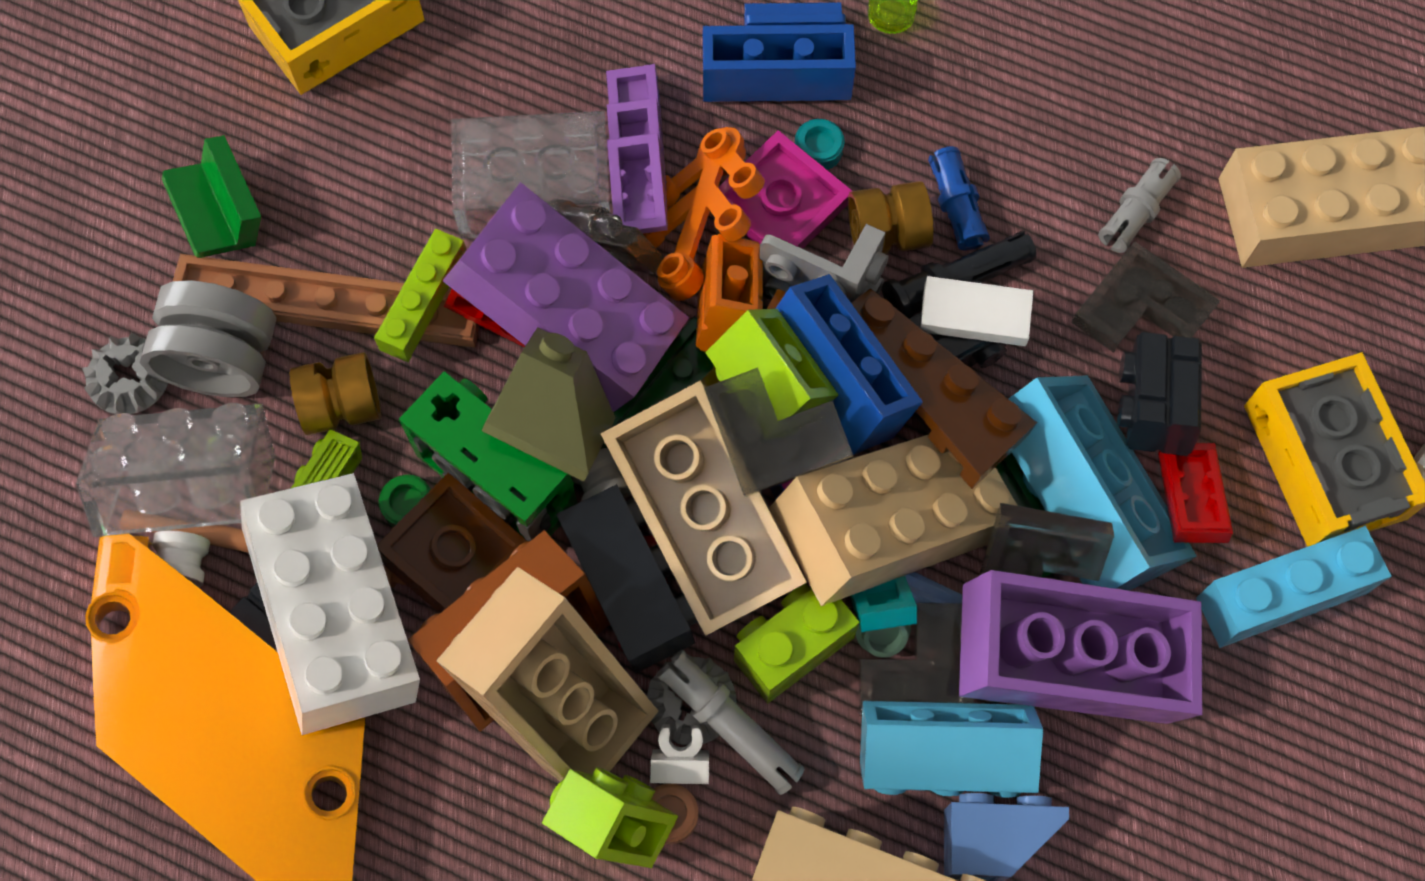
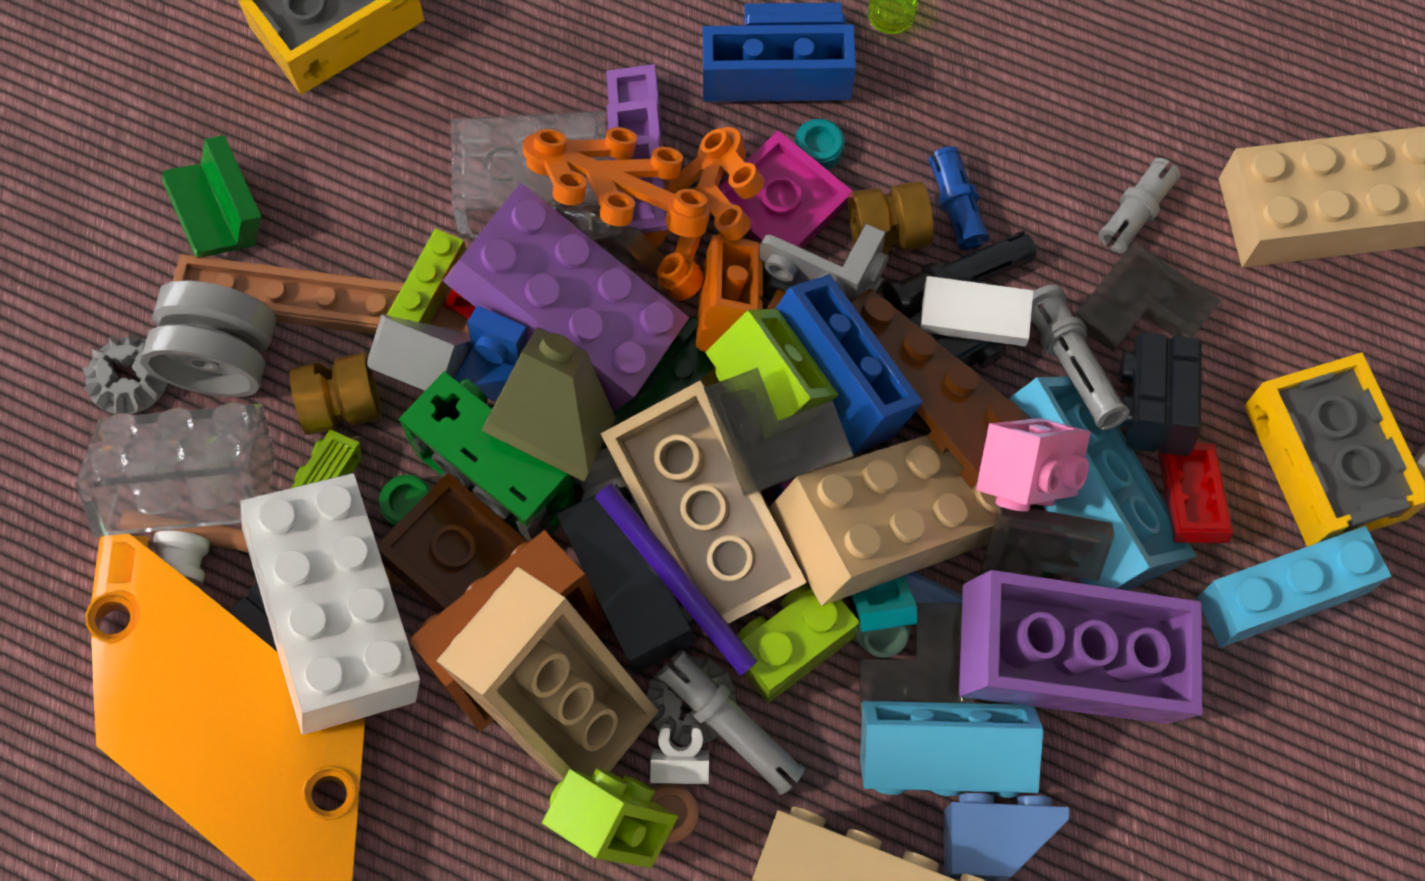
(417, 351): none -> light grey slope
(494, 351): none -> blue slope
(554, 155): none -> orange plant
(676, 579): none -> dark purple bar
(1033, 462): none -> bright pink brick
(1065, 338): none -> light grey pin

